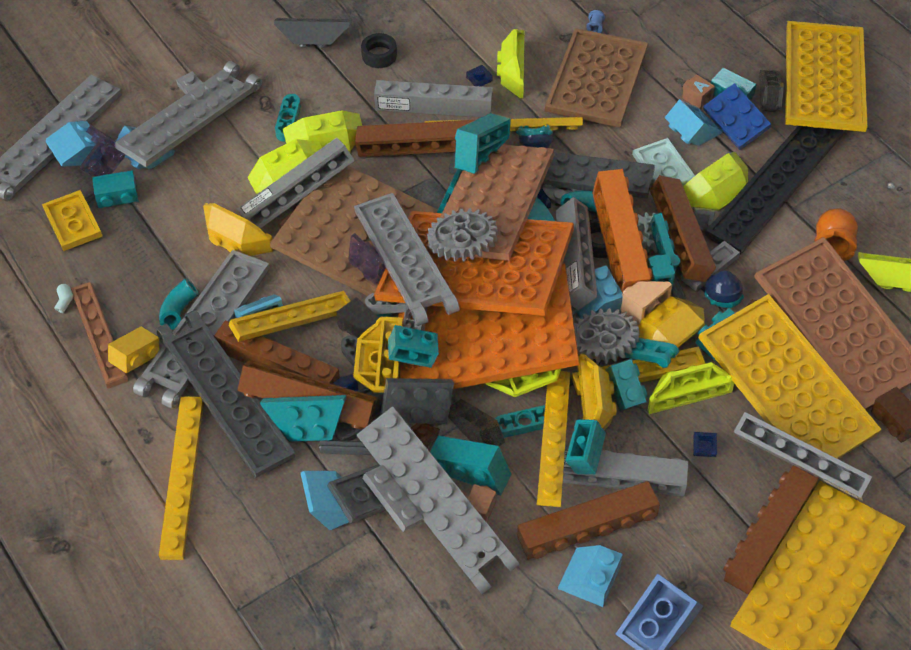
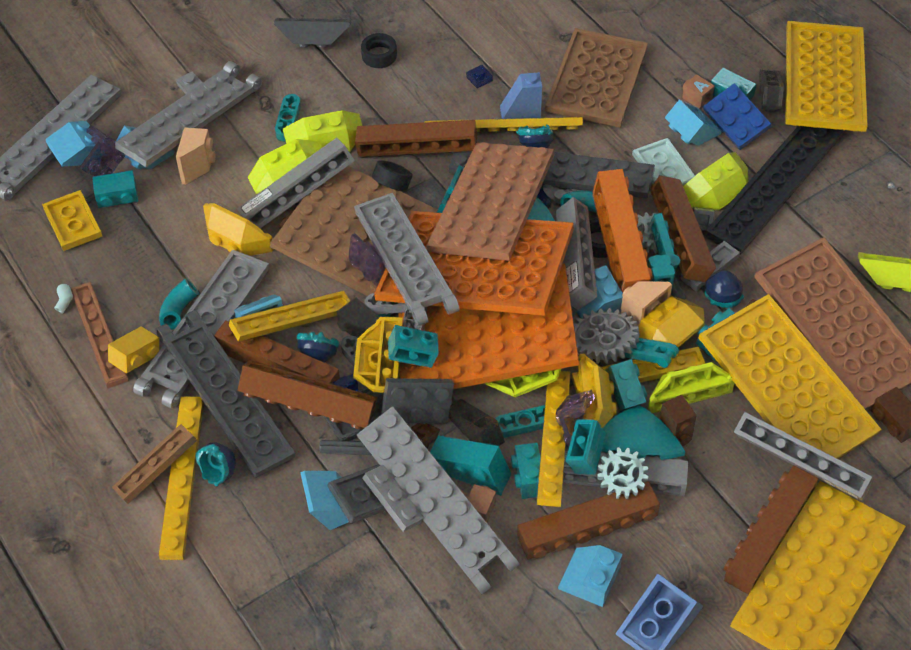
(154, 463): none -> medium nougat plate
(194, 154): none -> light nougat slope
(216, 463): none -> teal hair
(305, 417): teal wing -> none
(317, 345): none -> dark blue hair
(392, 175): none -> black tyre
(433, 98): light grey brick -> none
(462, 234): light grey gear -> none
(479, 139): teal wedge -> none
(512, 62): neon yellow wedge -> none
(523, 98): none -> medium blue slope
(527, 465): none -> teal brick
(571, 410): none -> bracket
(596, 19): medium blue bush -> none
(614, 479): none -> light aqua gear
(642, 433): none -> teal brick
(679, 418): none -> reddish brown brick
(705, 444): clear blue plate -> none
(840, 231): orange tile -> none

